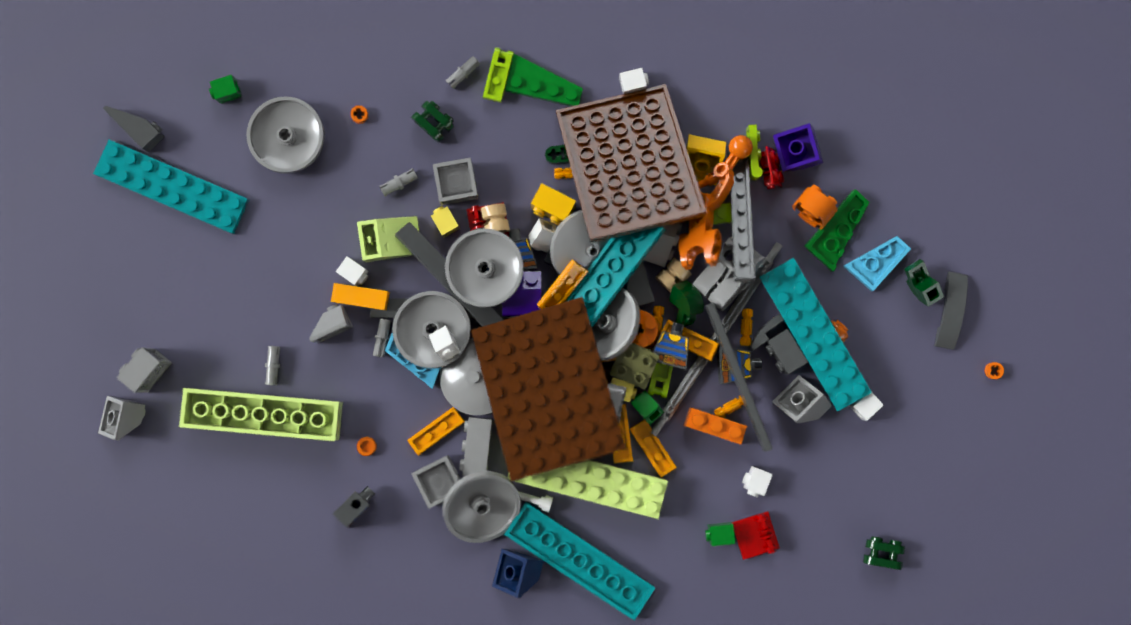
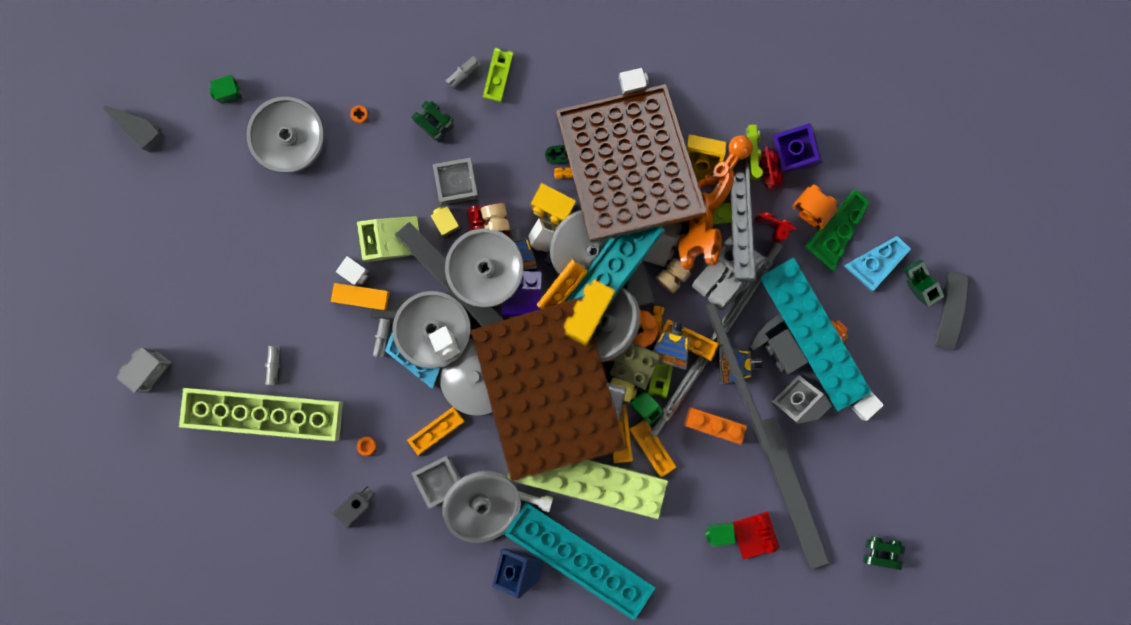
(120, 417): light grey slope -> none
(171, 186): teal plate -> none
(331, 324): light grey slope -> none
(398, 182): light grey pin -> none
(476, 445): light grey brick -> none
(536, 82): green wing -> none
(588, 312): none -> yellow brick
(688, 300): dark green brick -> none
(729, 407): light orange axle -> none
(746, 327): light orange axle -> none
(756, 481): white brick -> none
(782, 228): none -> red hinge
(794, 497): none -> dark grey tile
(1000, 370): orange bush -> none

